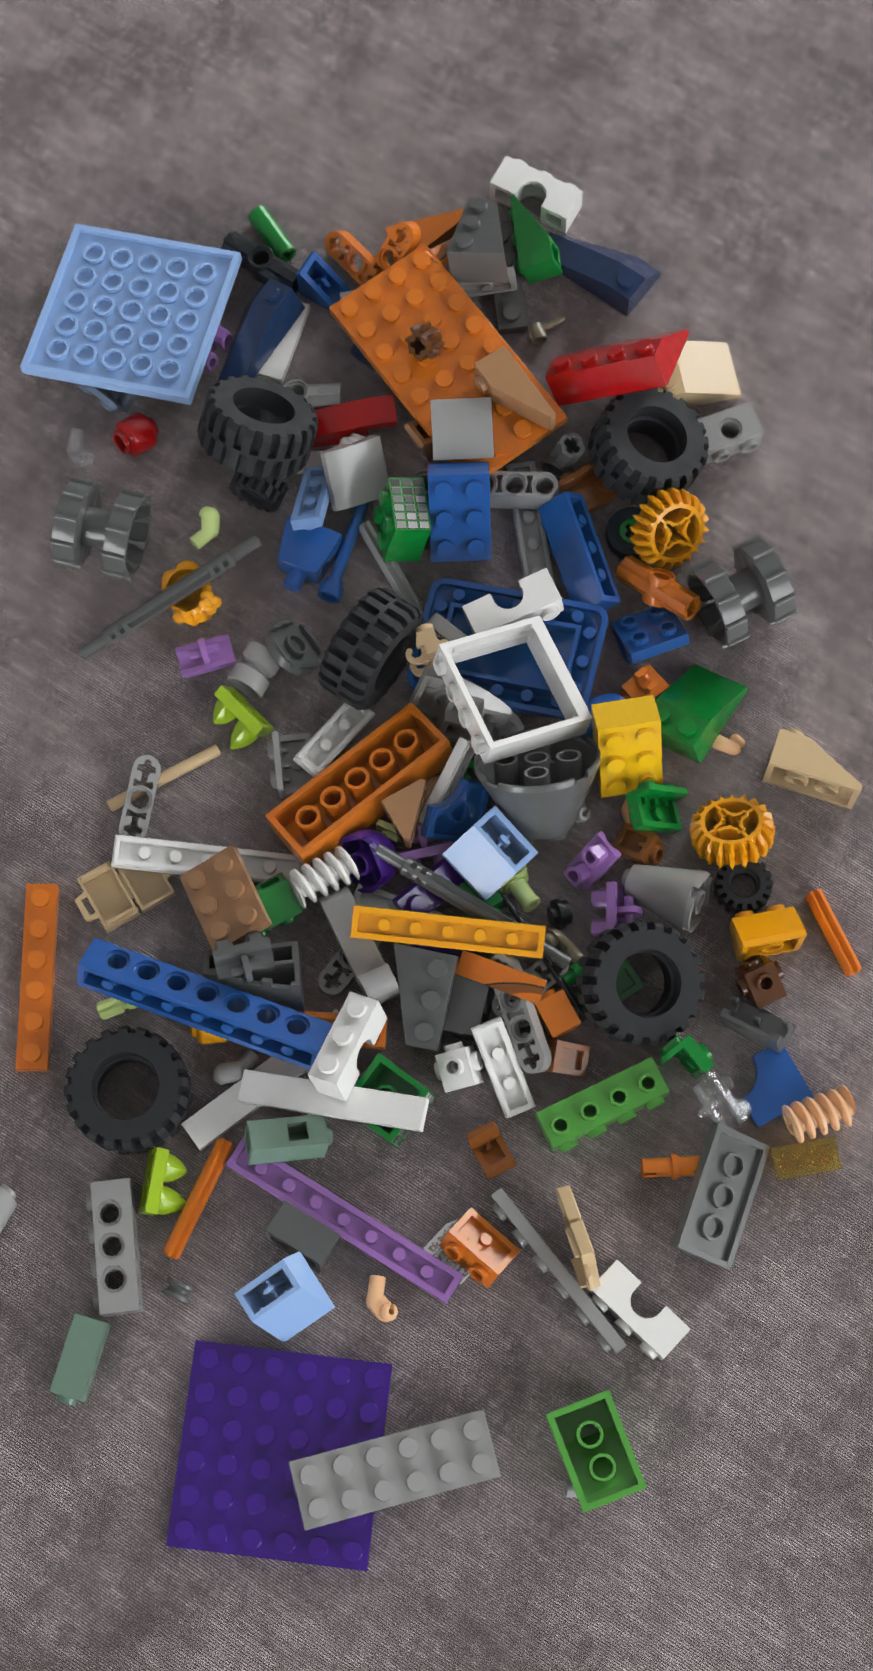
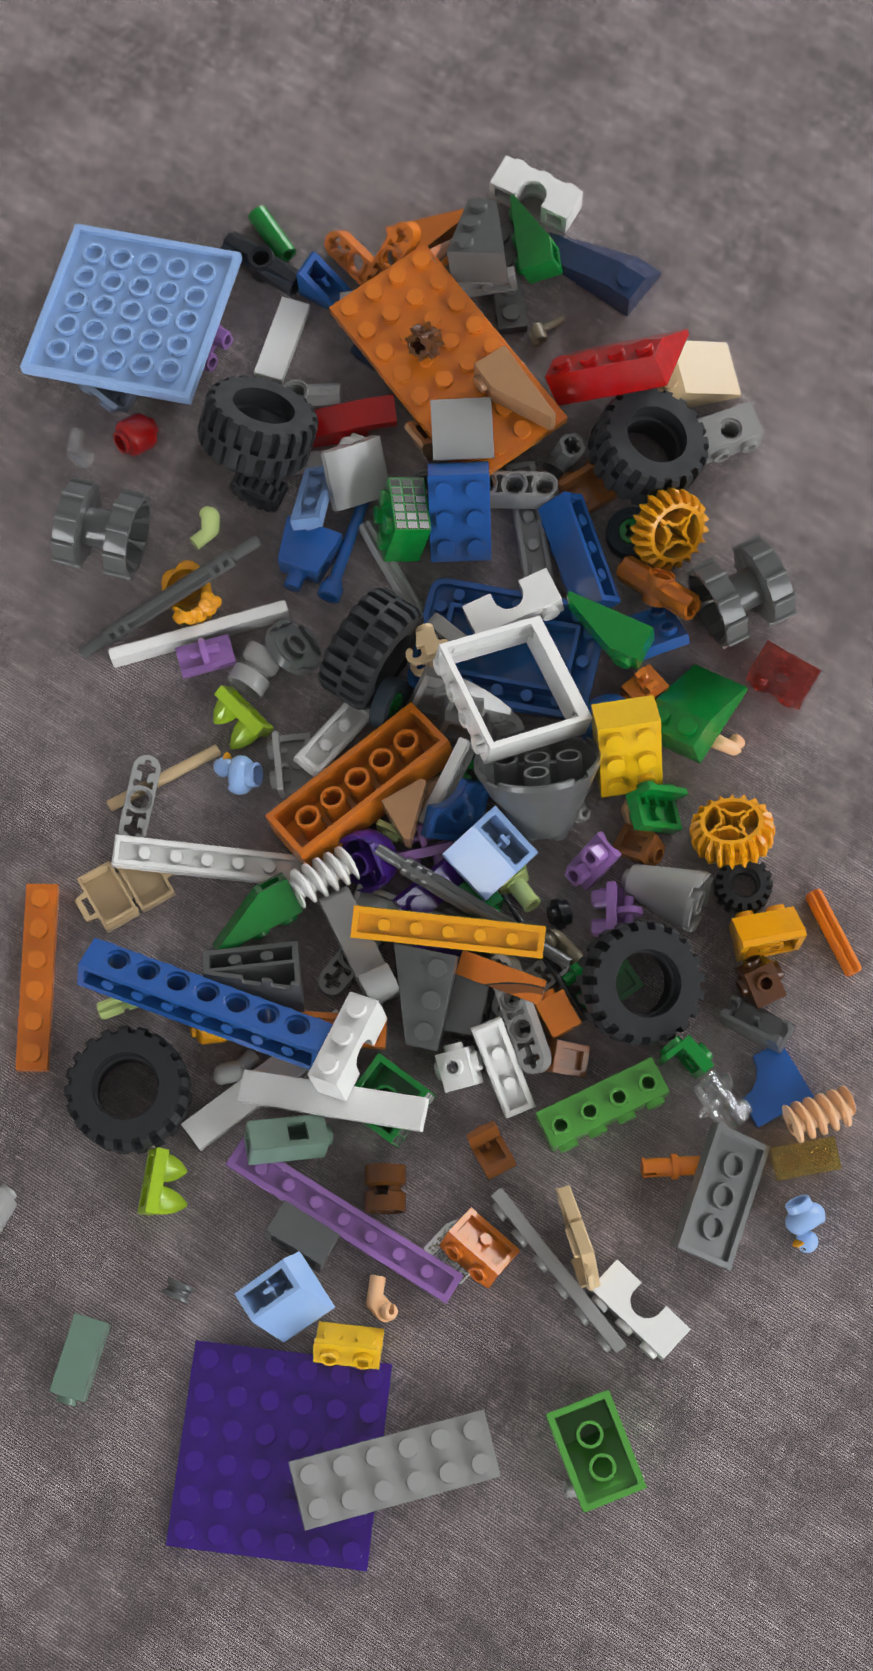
(128, 1297): light grey brick -> none
(168, 641): none -> white tile
(198, 1198): orange axle -> none
(225, 898): medium nougat plate -> none
(241, 772): none -> light blue animal
(244, 957): dark grey hips -> none
(261, 329): dark blue wedge -> none
(348, 1345): none -> yellow bracket
(385, 1176): none -> reddish brown wheel
(388, 700): none -> black bush
(618, 635): none -> green slope
(778, 660): none -> clear red brick
(801, 1218): none -> light blue animal
(807, 769): tan slope -> none

